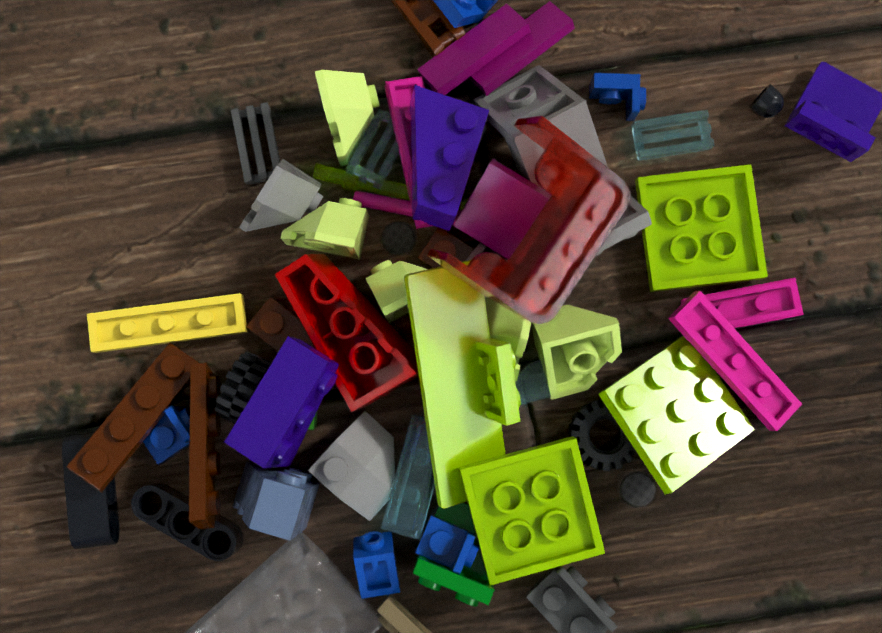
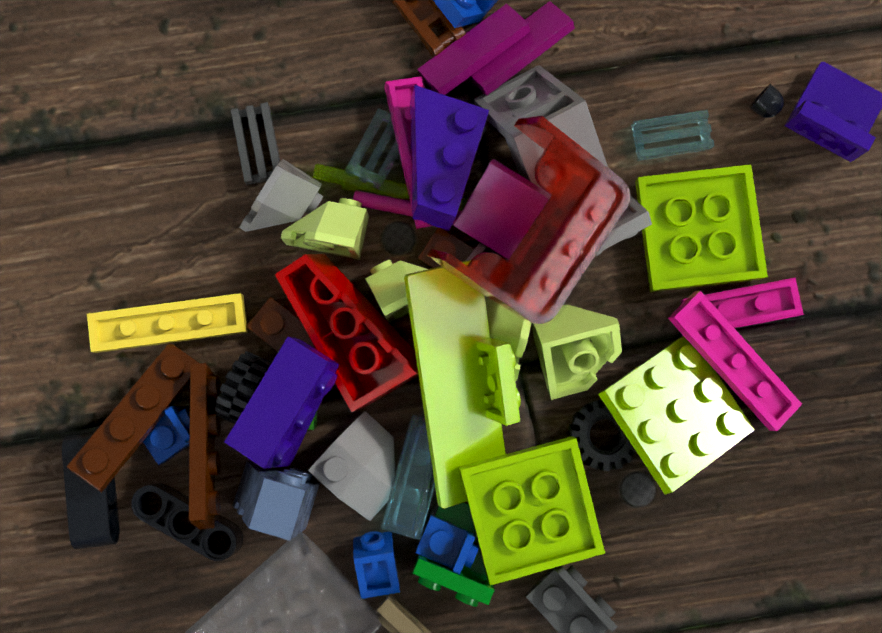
(347, 108): yellowish green slope -> none
(532, 383): clear light blue tile -> none
(615, 87): blue bracket -> none

